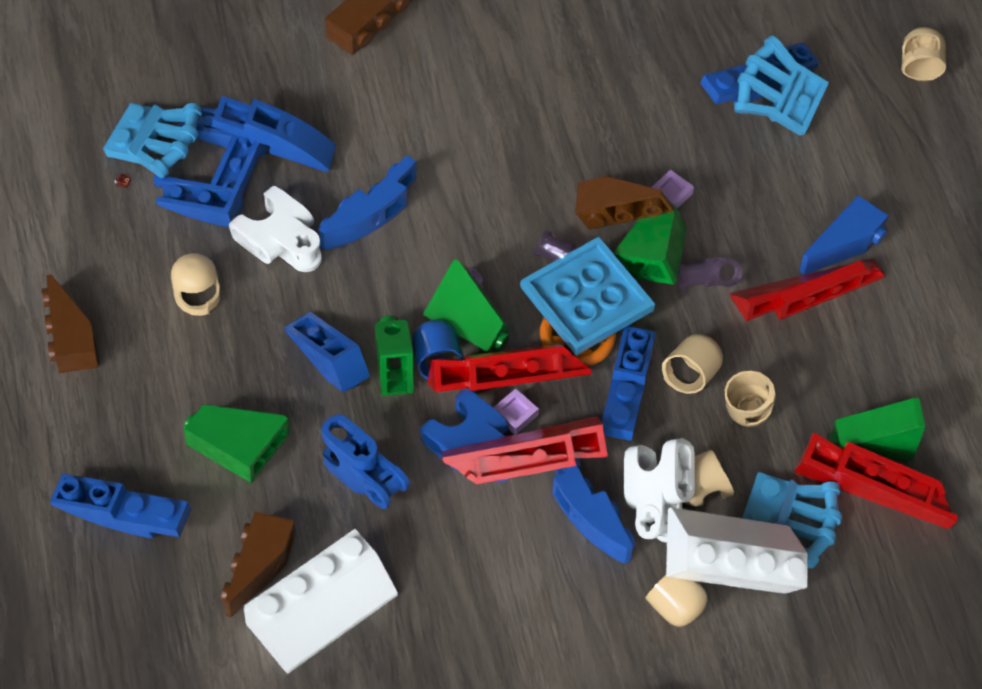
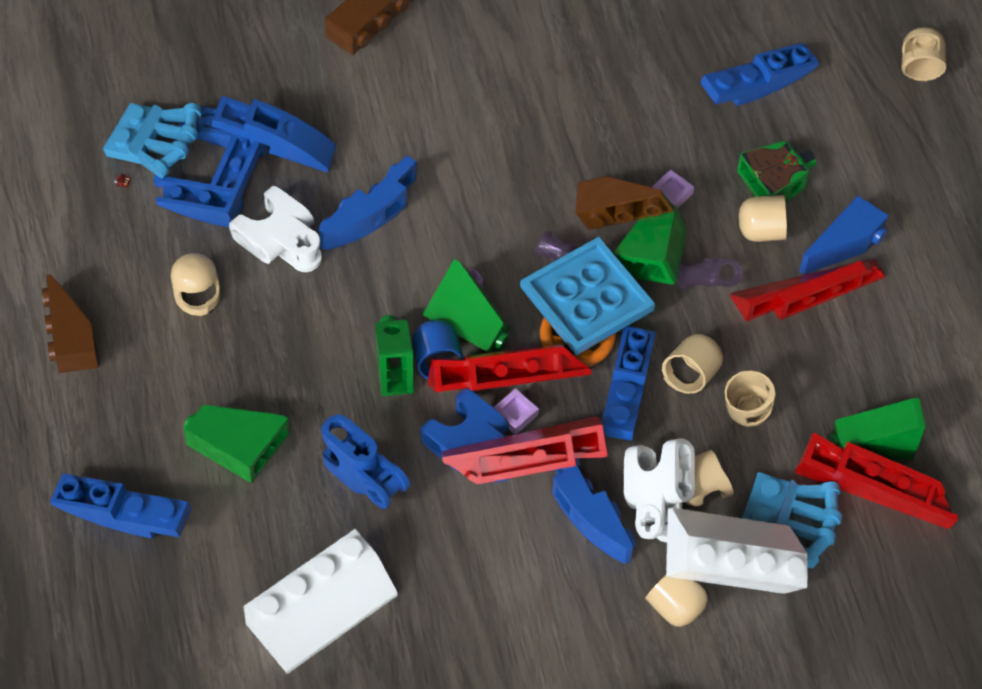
(263, 556): reddish brown slope -> none
(329, 351): blue slope -> none
(763, 218): none -> tan helmet
(775, 170): none -> torso
(799, 92): dark azure plate -> none

